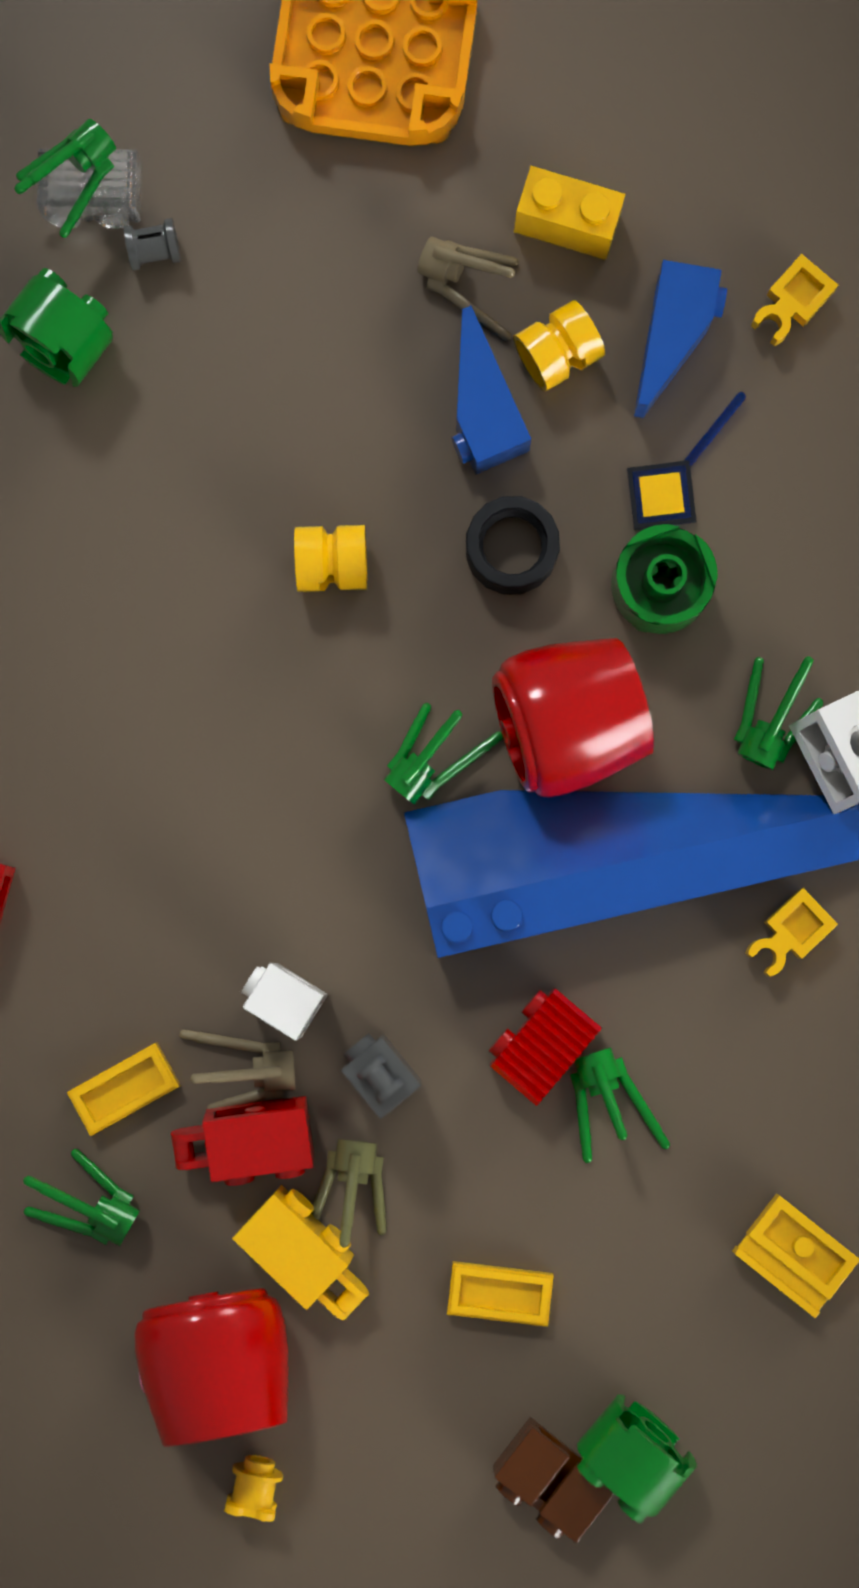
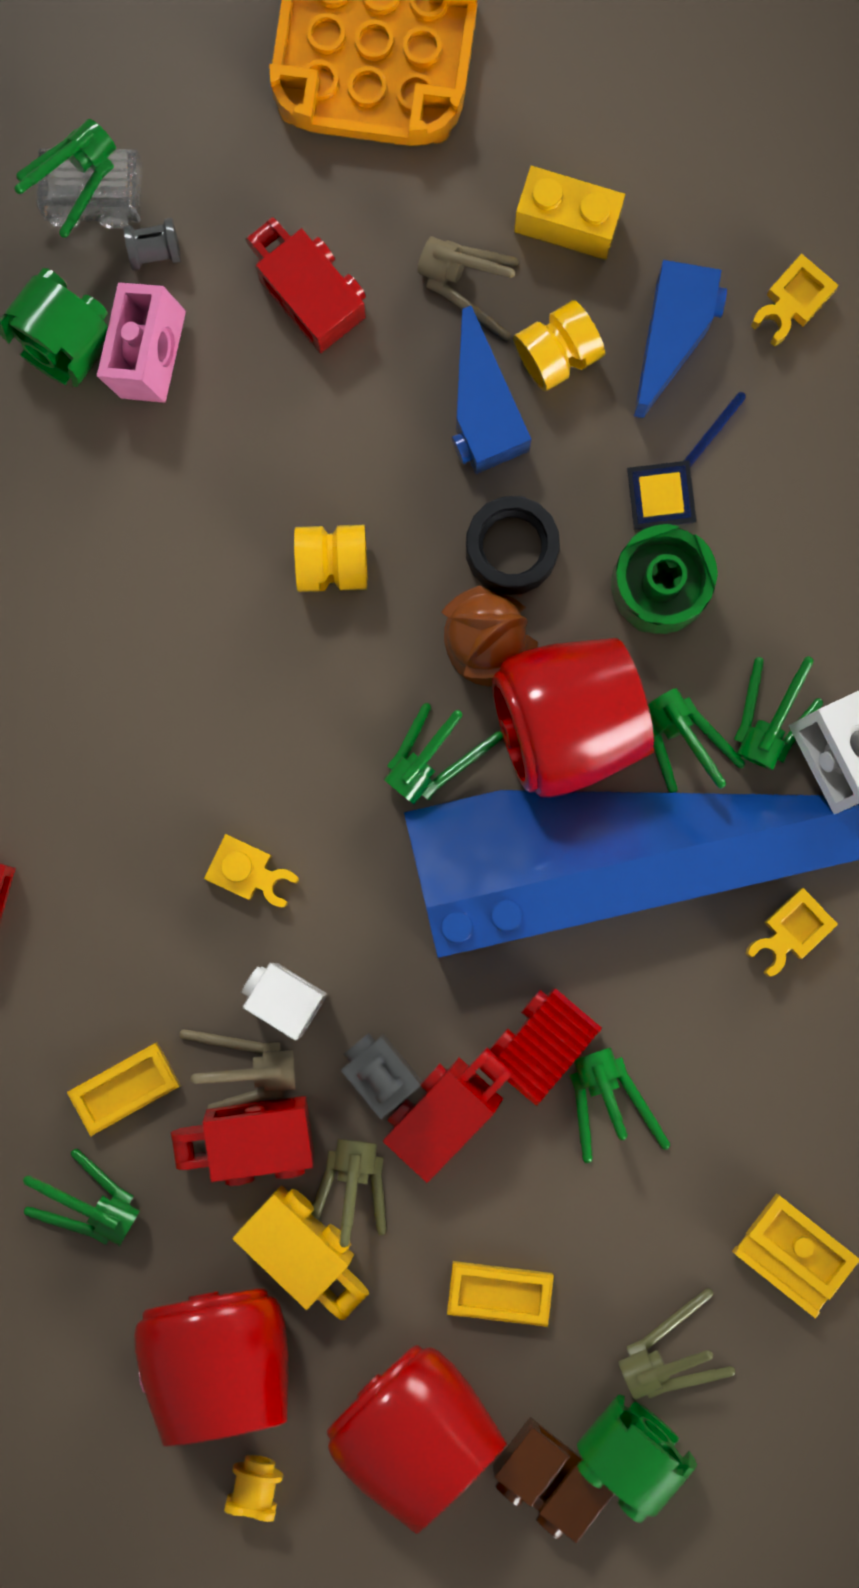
(141, 342): none -> bright pink brick
(243, 869): none -> yellow plate
(307, 283): none -> red brick
(415, 1437): none -> red piece
(447, 1113): none -> red brick
(484, 632): none -> dark orange helmet
(647, 1372): none -> olive plant
(674, 716): none -> green plant

